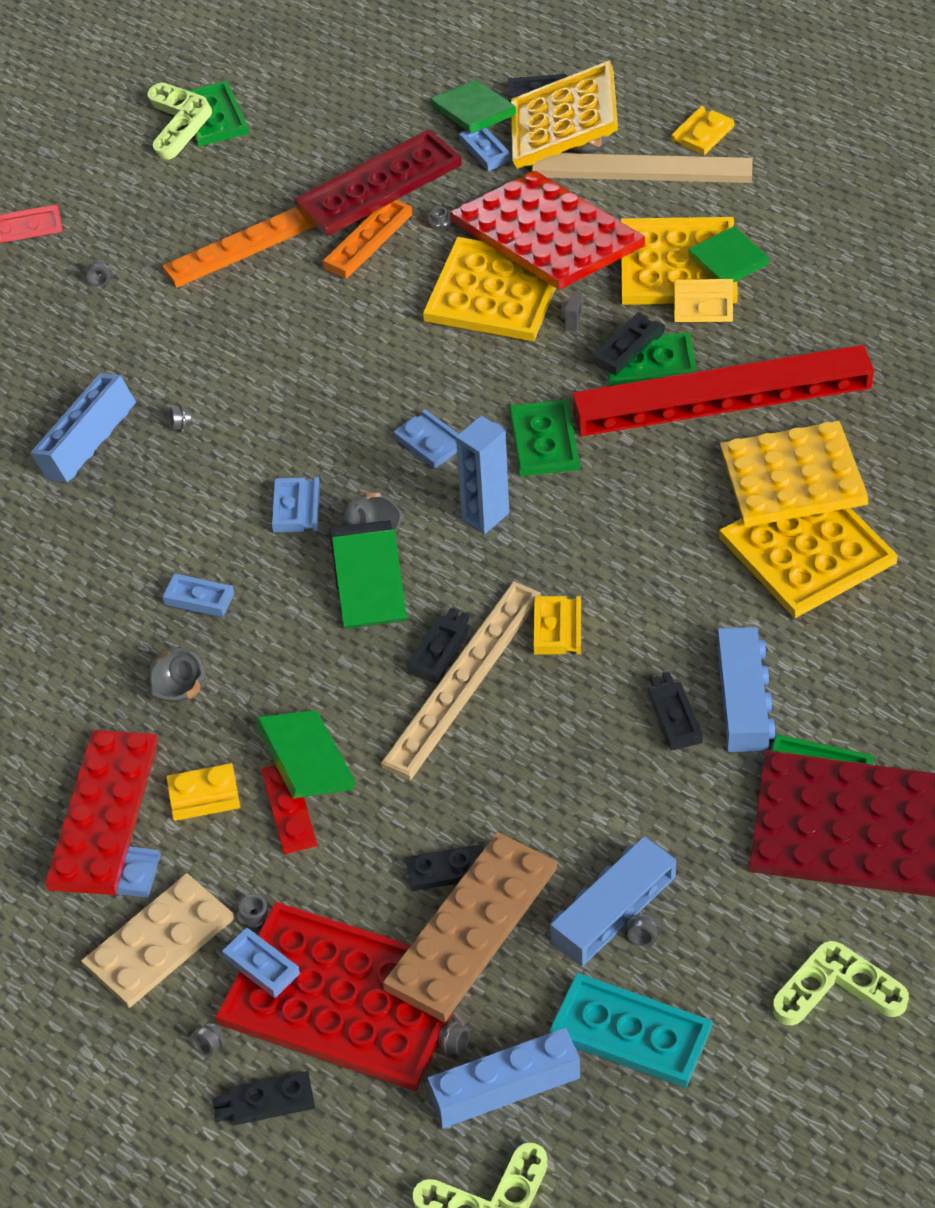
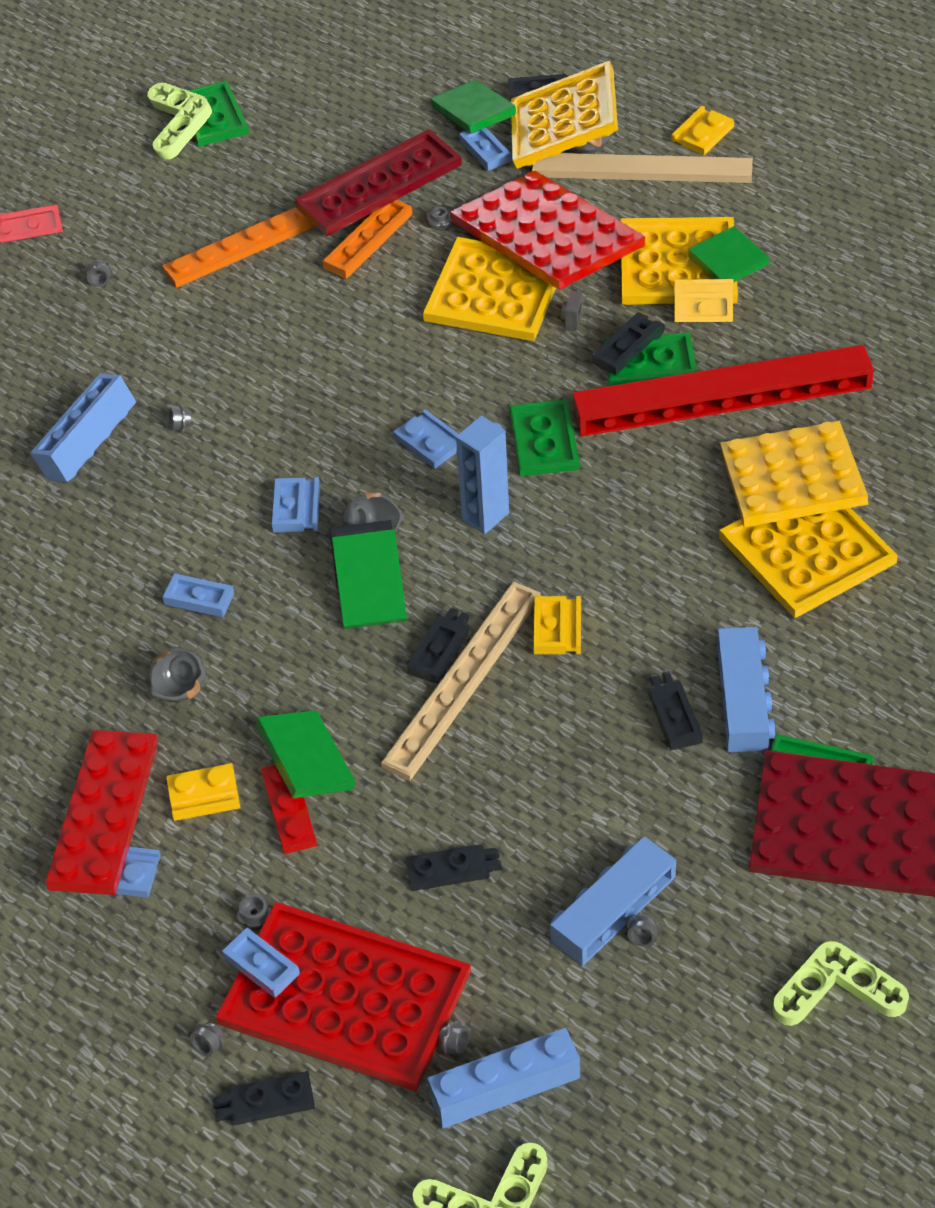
(157, 940): tan plate -> none
(470, 926): medium nougat plate -> none
(633, 1030): teal plate -> none

